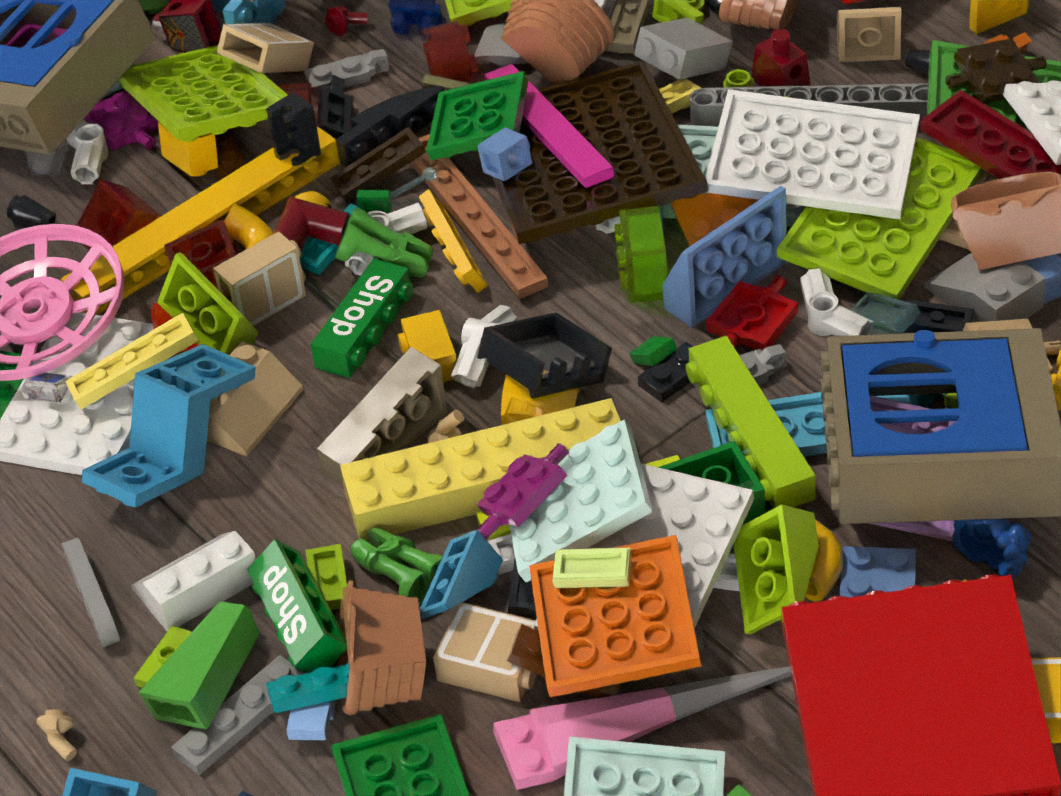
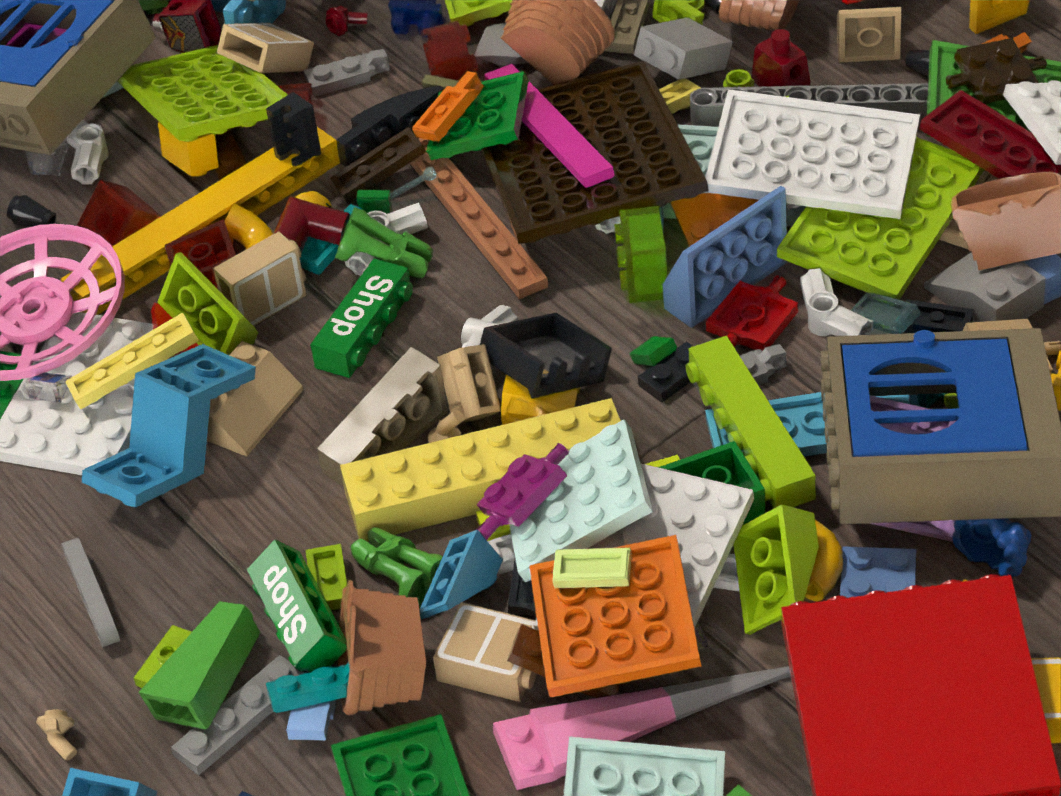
(123, 121): magenta plate -> none
(197, 580): white slope -> none
(334, 108): black hinge -> none
(430, 337): yellow brick -> none
(448, 108): none -> orange hinge
(448, 235): yellow plate -> none
(469, 382): none -> tan brick
(504, 154): medium blue brick -> none

